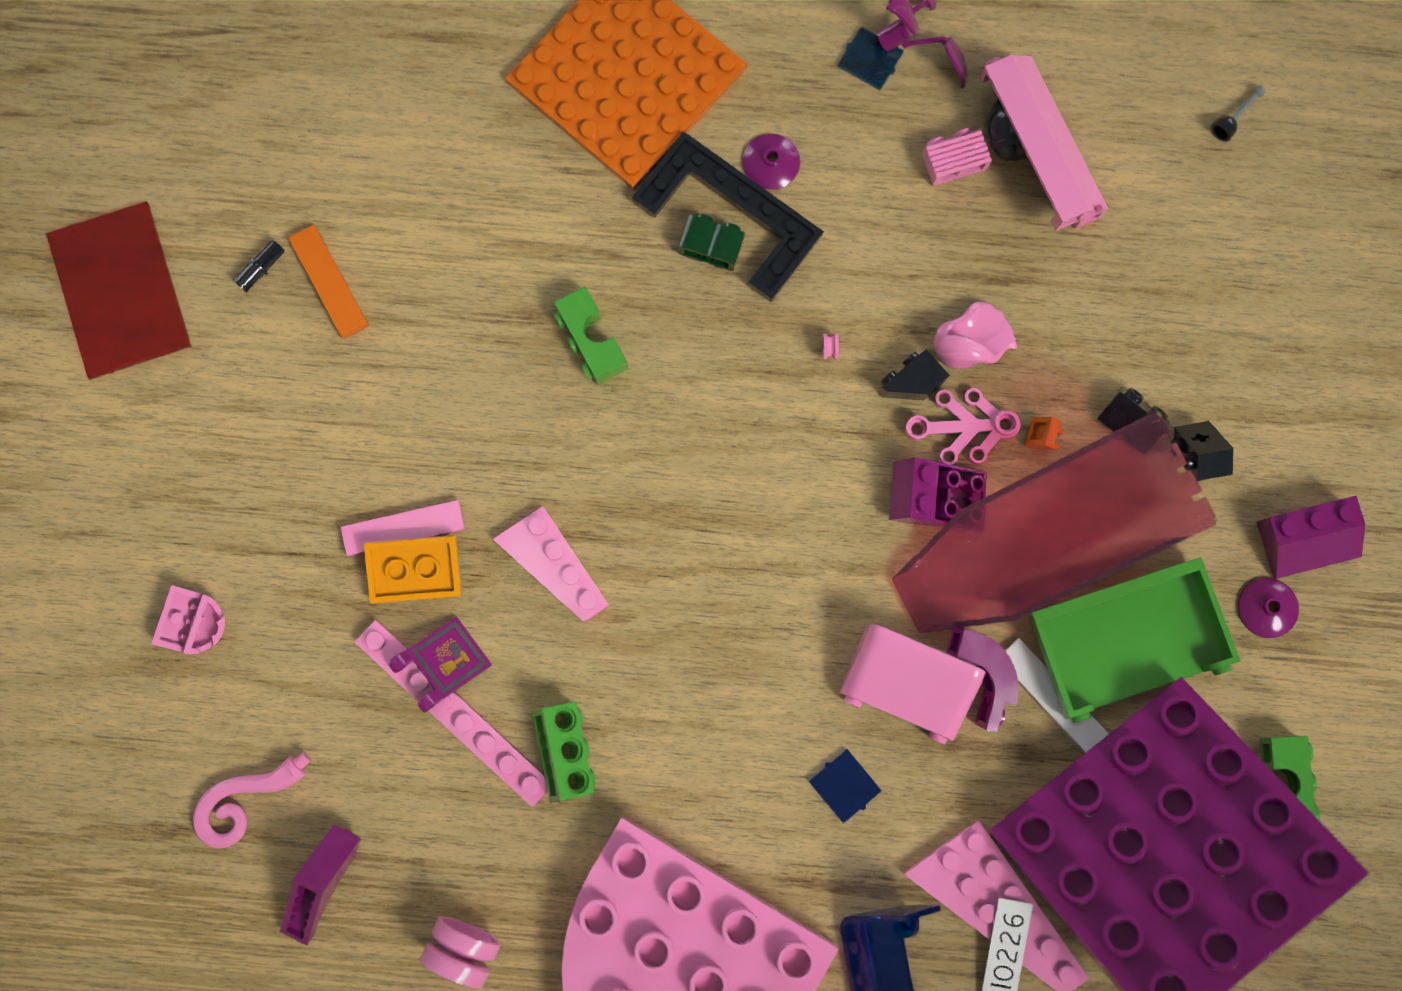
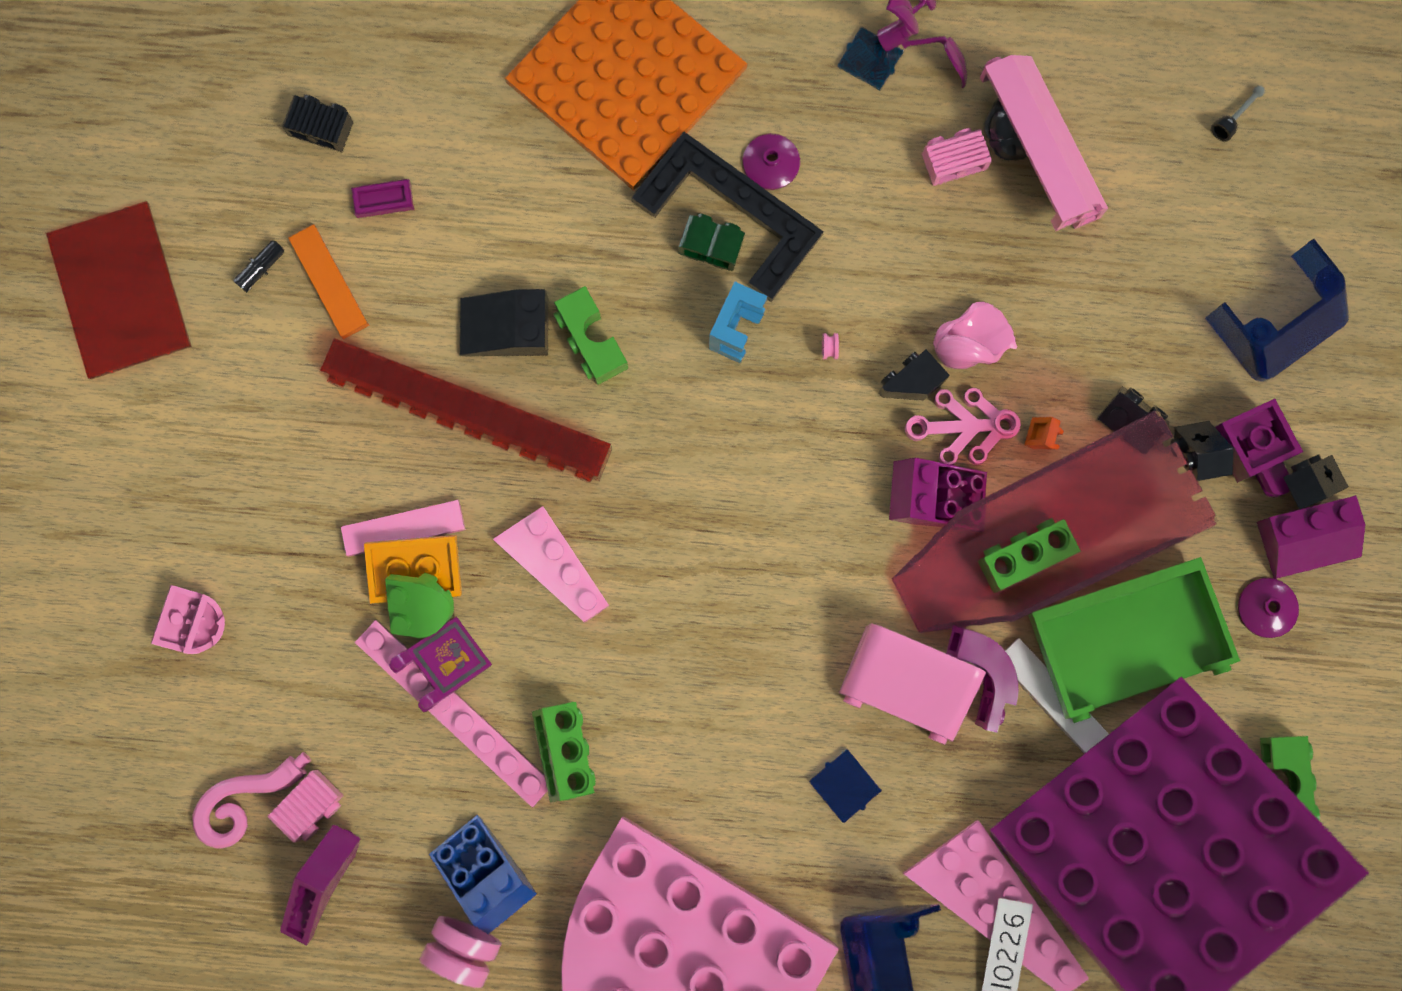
(306, 807): none -> bright pink brick
(318, 123): none -> black brick
(382, 198): none -> magenta tile
(417, 605): none -> bright green slope
(467, 410): none -> clear red brick
(482, 875): none -> blue slope
(505, 323): none -> black slope
(739, 303): none -> dark azure panel
(1043, 554): none -> bright green brick
(1267, 351): none -> clear blue windscreen
(1269, 442): none -> magenta brick
(1315, 480): none -> black brick

